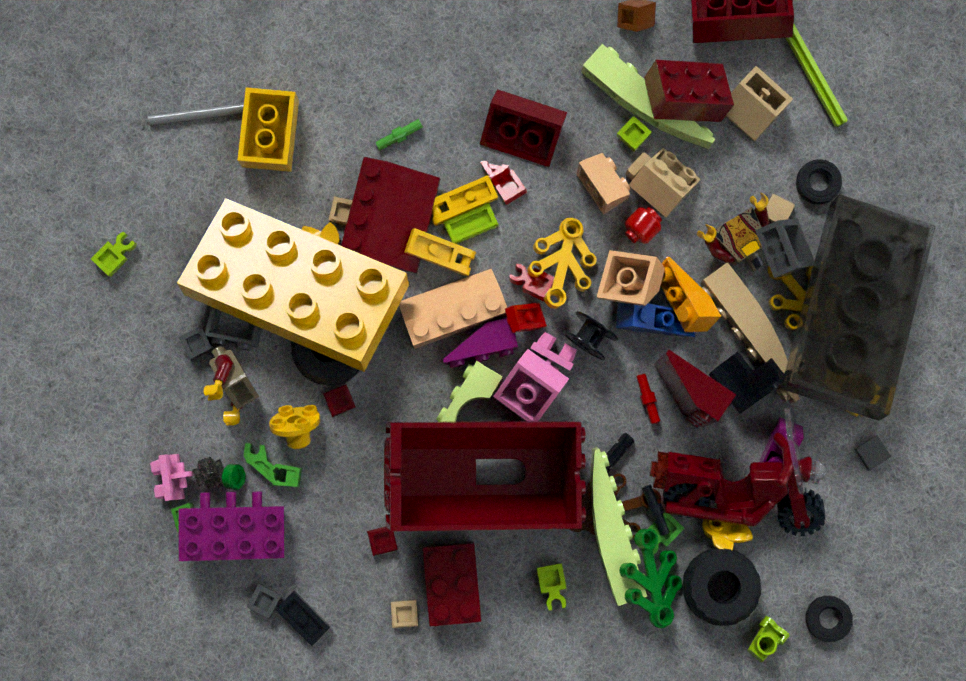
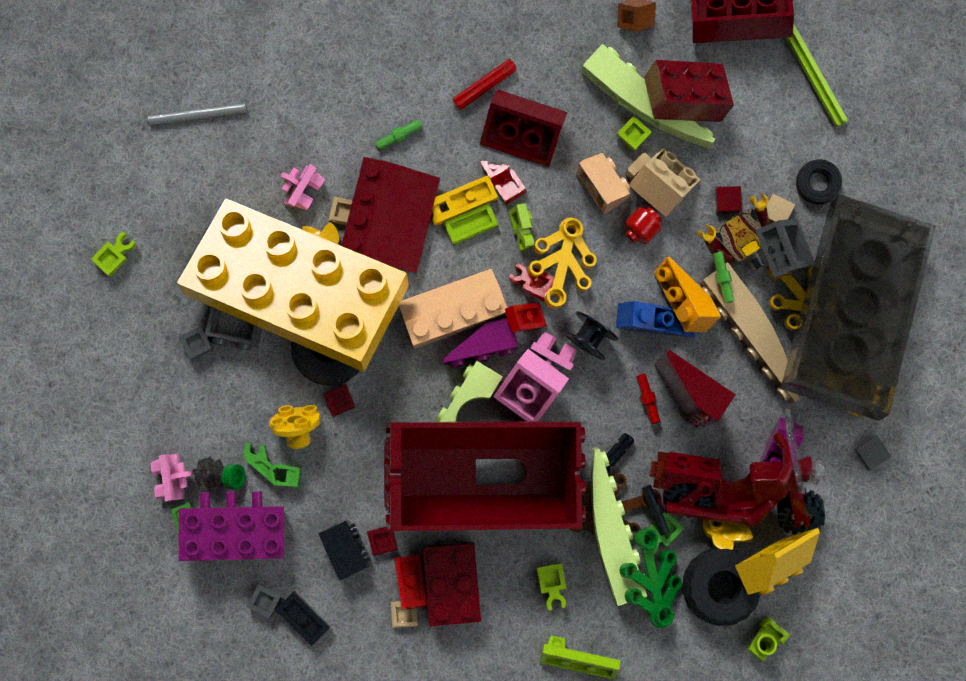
(233, 380): torso -> none
(268, 129): yellow brick -> none
(307, 177): none -> bright pink hips
(344, 549): none -> black brick
(410, 582): none -> red plate
(439, 251): yellow plate -> none
(484, 84): none -> red axle
(521, 223): none -> lime plate
(558, 656): none -> lime hinge
(630, 278): light nougat slope -> none
(723, 277): none -> bright green bar
(728, 199): none -> dark red tile
(747, 384): black panel -> none
(757, 103): tan slope -> none
(777, 562): none -> yellow slope
(844, 624): black tyre -> none

